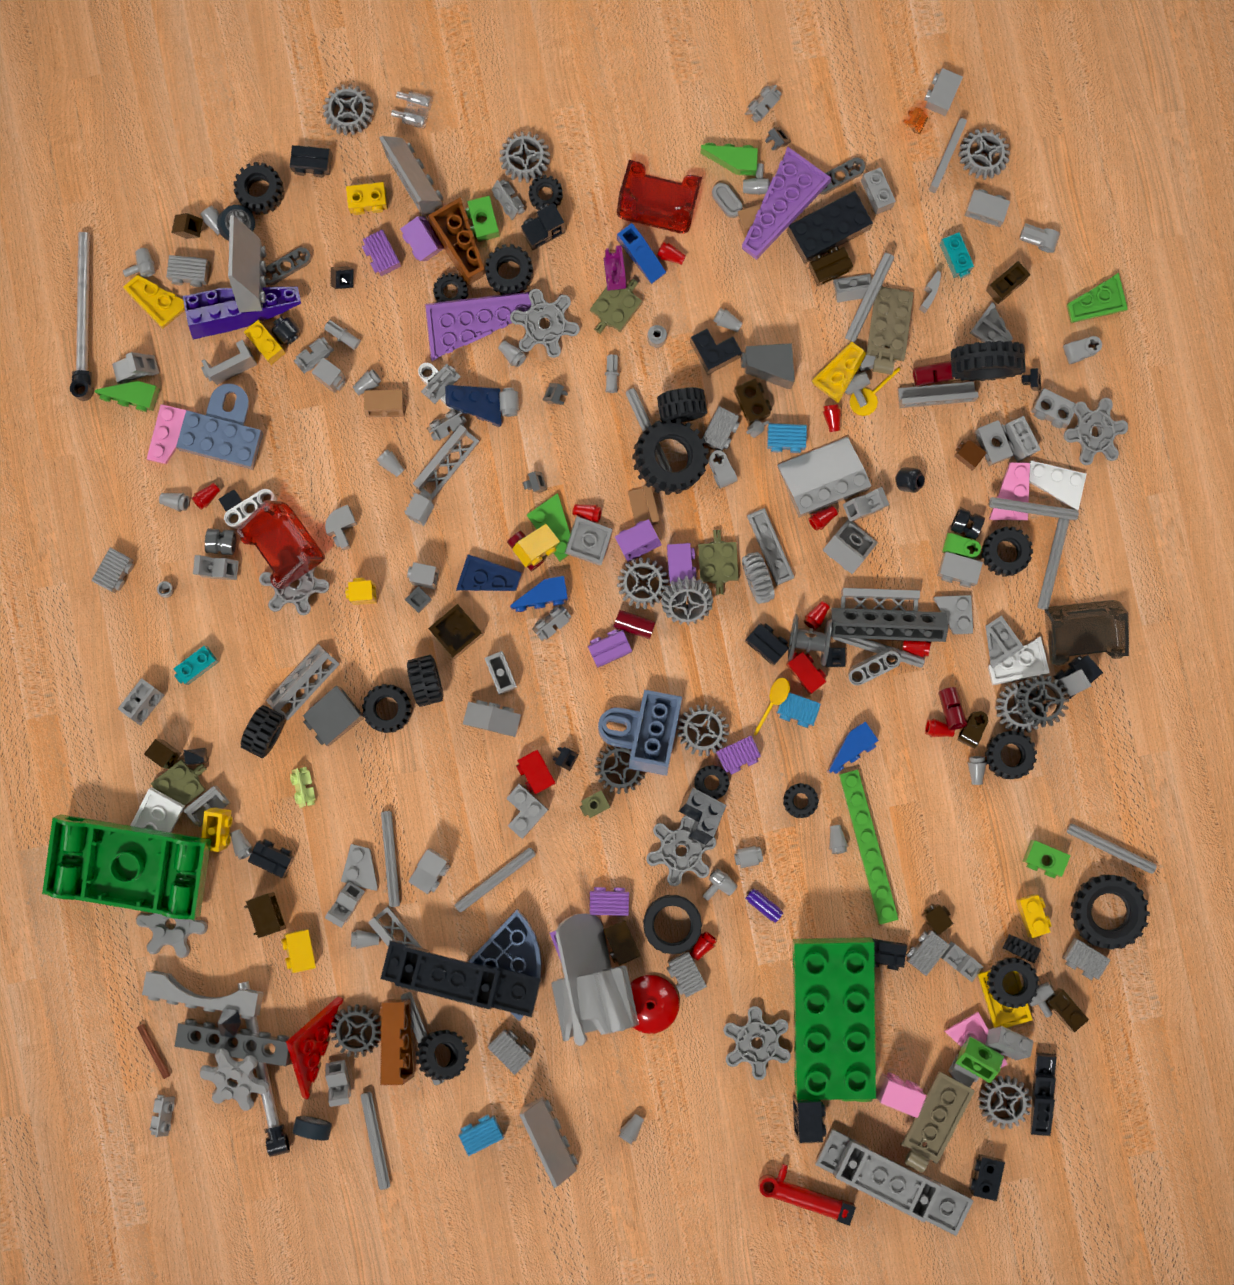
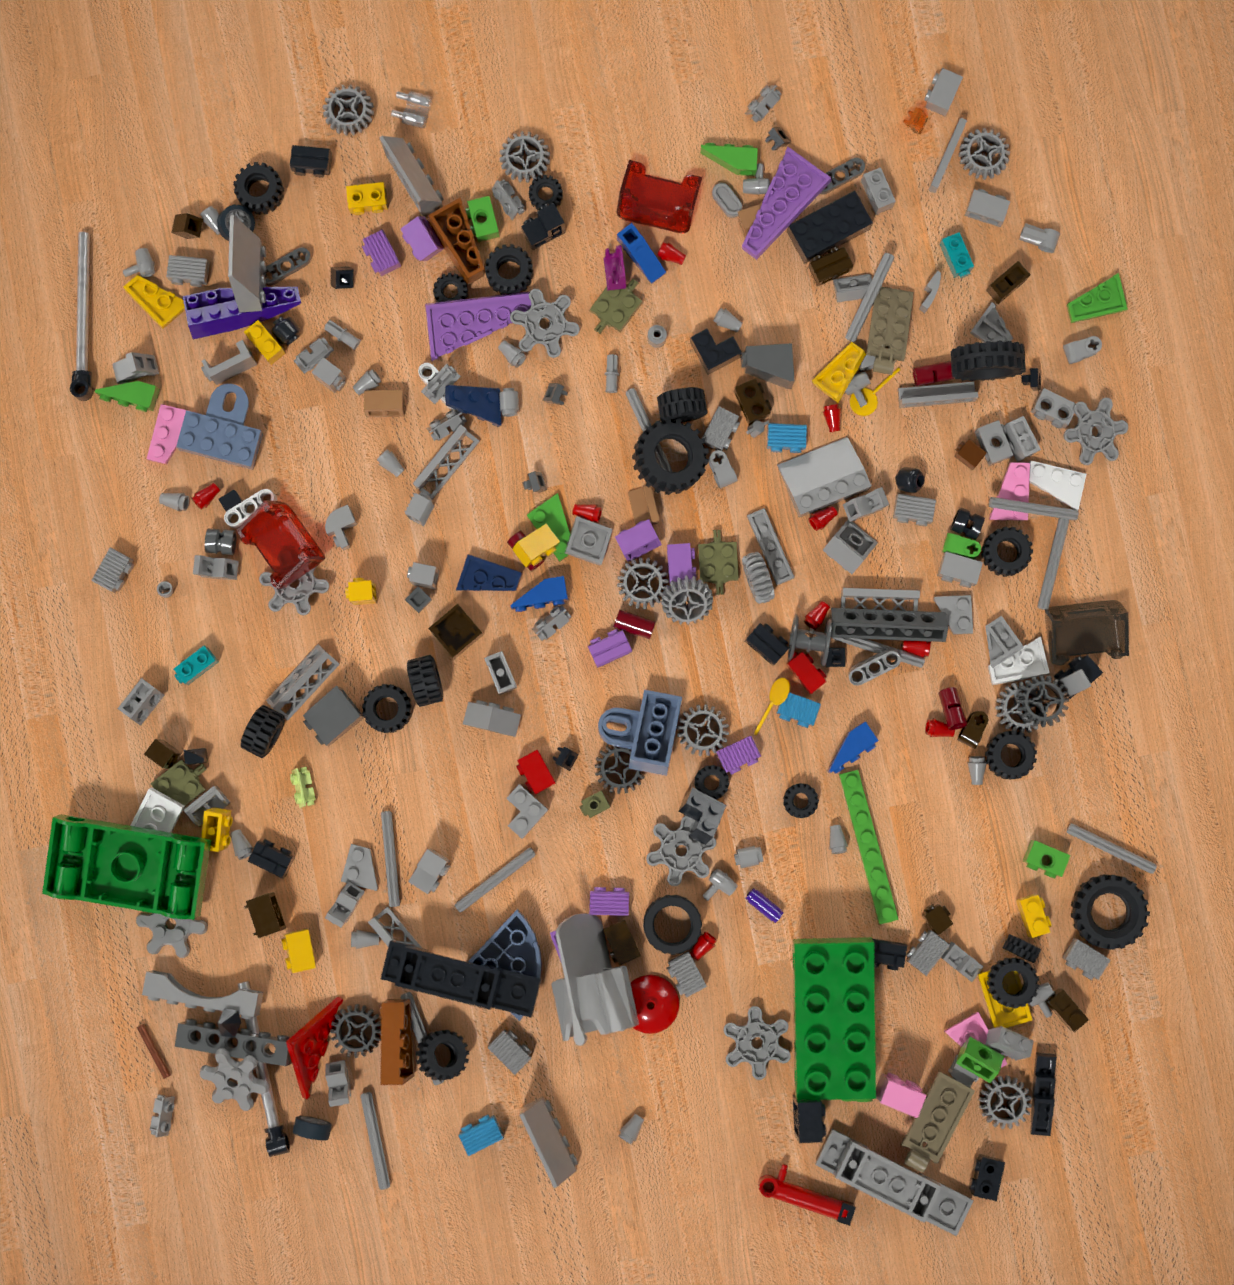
(914, 509): none -> light grey brick

